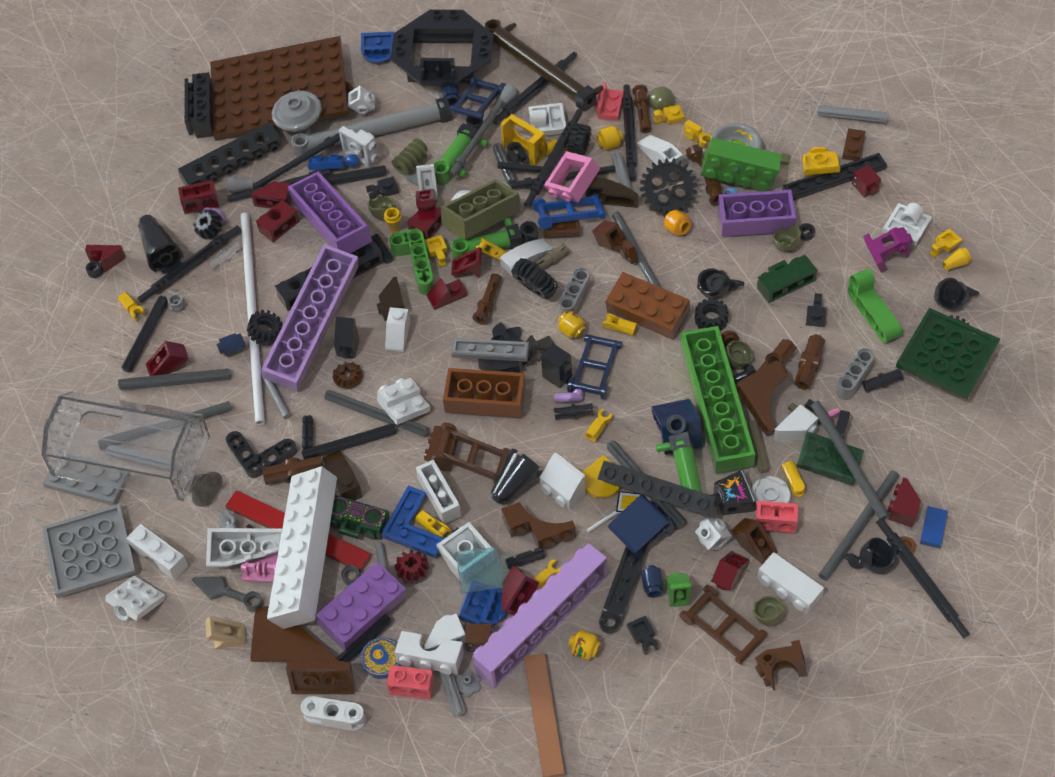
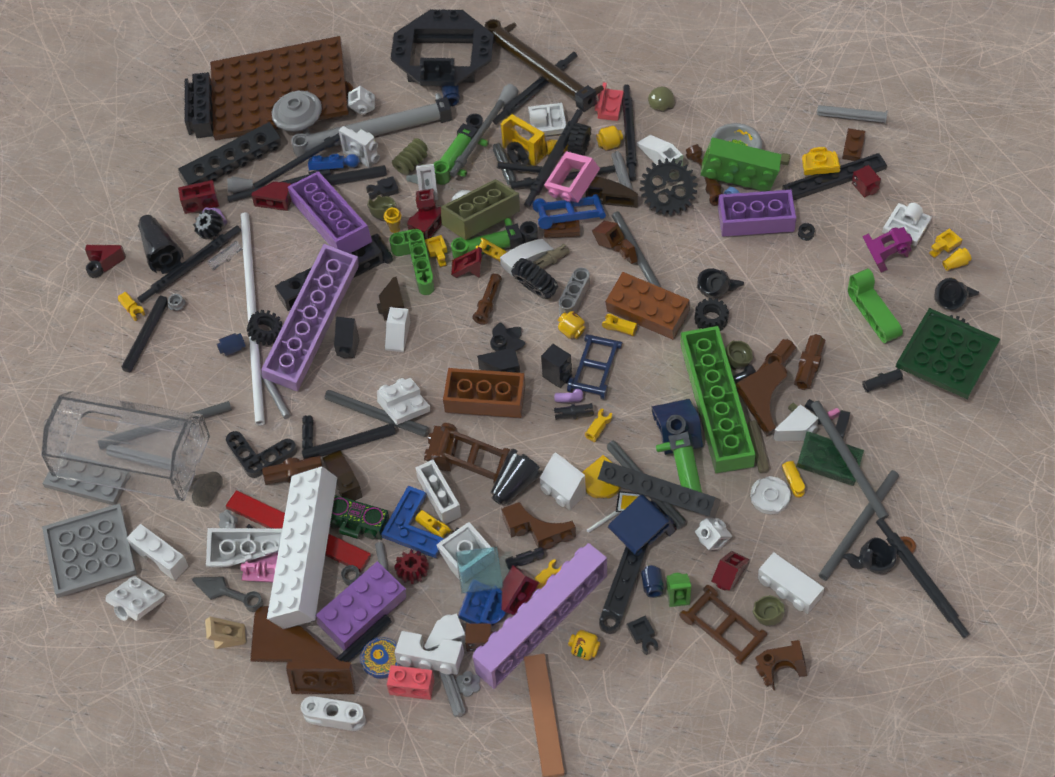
(167, 359): dark red slope -> none
(174, 379): dark grey axle -> none
(277, 221): dark red brick -> none
(355, 375): reddish brown gear -> none
(376, 46): blue slope -> none
(444, 294): dark red slope -> none
(468, 95): dark blue piece -> none
(490, 349): light grey tile -> none
(536, 349): clear smoke slope -> none
(641, 102): reddish brown pin -> none
(671, 114): yellow plate -> none
(677, 222): light orange head -> none
(695, 133): yellow plate -> none
(729, 336): reddish brown plate -> none
(734, 494): black torso -> none
(754, 539): reddish brown slope -> none
(777, 516): coral brick -> none
(786, 278): dark green piece -> none
(787, 239): olive hair -> none
(816, 314): black plate -> none
(856, 366): light grey beam -> none
(906, 504): dark red slope -> none
(933, 527): blue tile -> none

